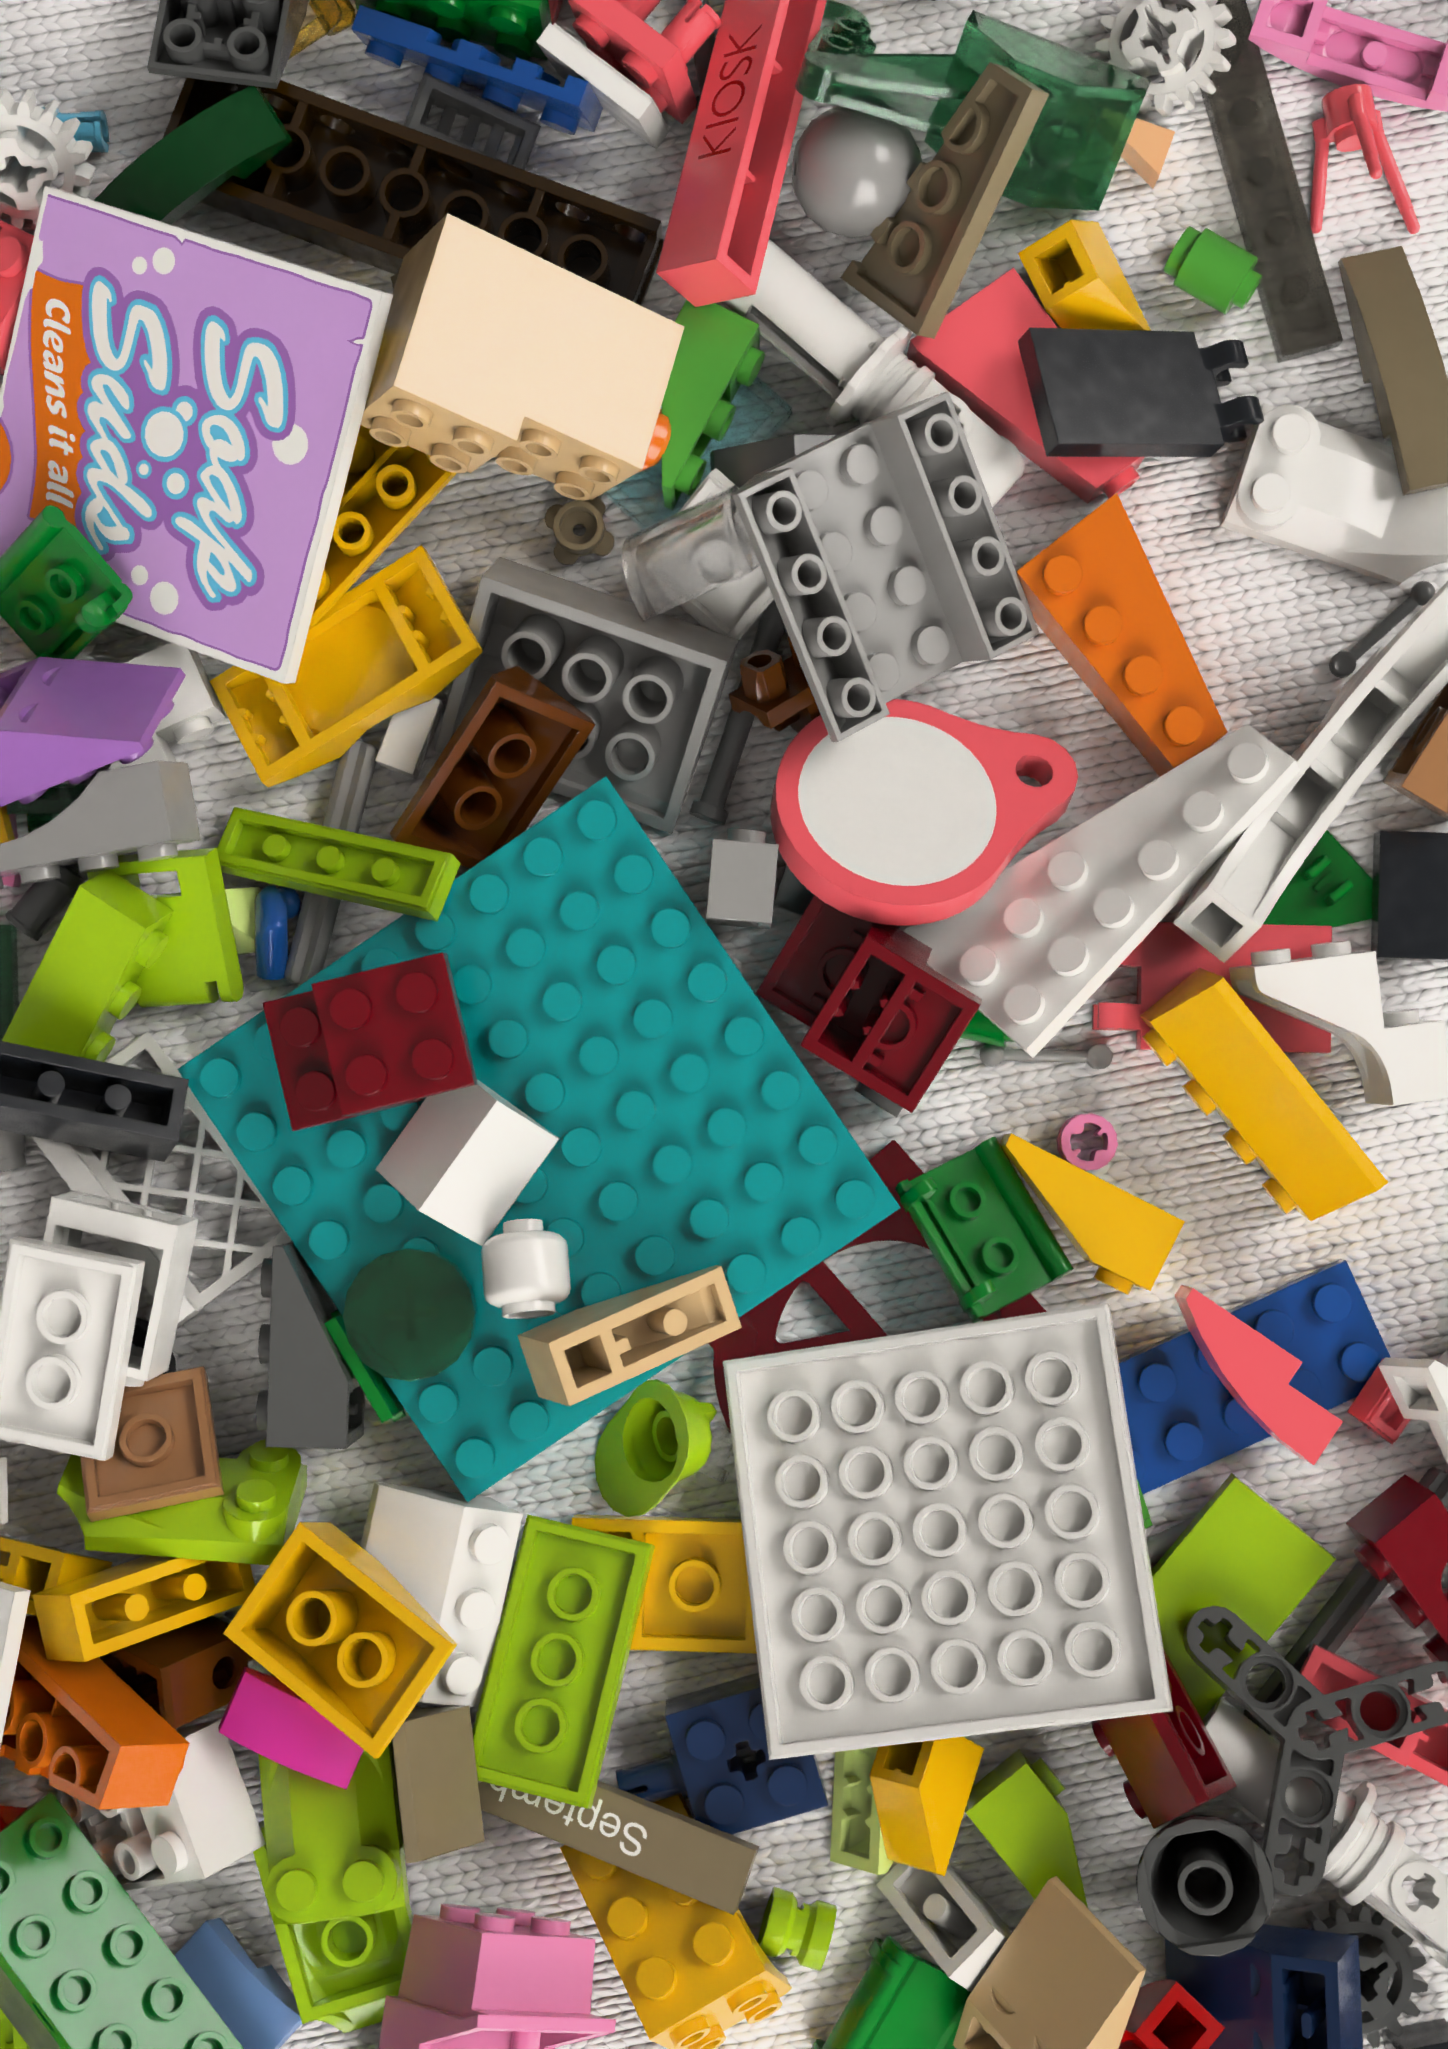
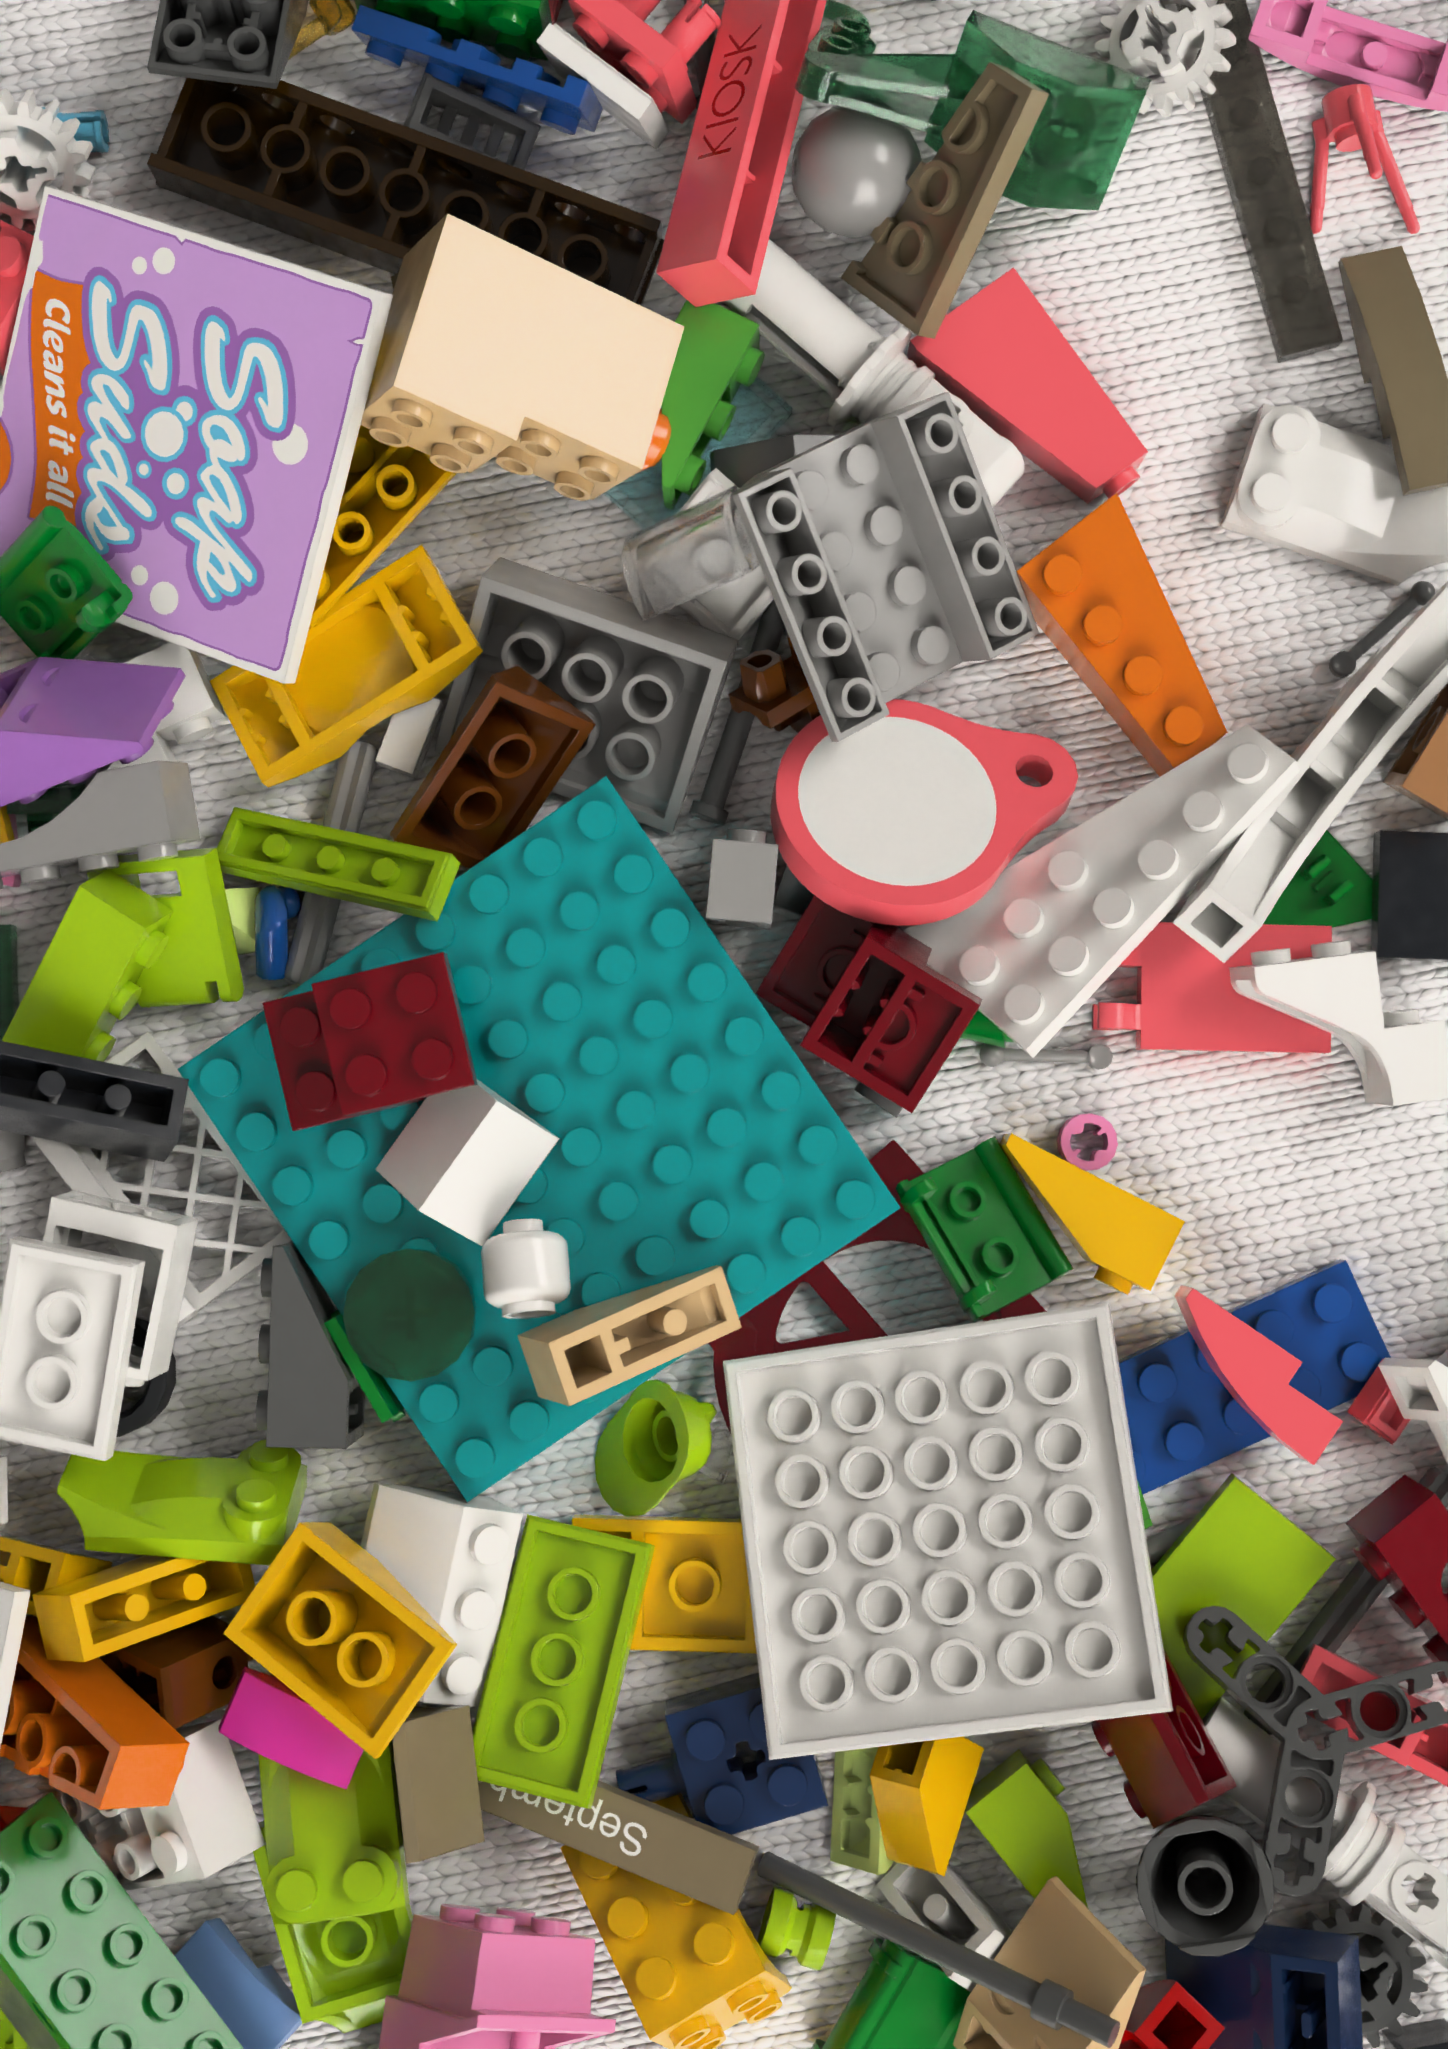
(44, 902): dark grey pin -> none
(161, 1449): medium nougat tile -> none
(199, 157): dark green slope -> none
(564, 520): dark tan plate -> none
(1047, 2000): none -> dark grey bar
(1081, 279): yellow slope -> none
(1134, 392): black tile -> none
(1147, 149): light nougat piece -> none
(1213, 269): bright green brick -> none
(1259, 1096): yellow slope -> none

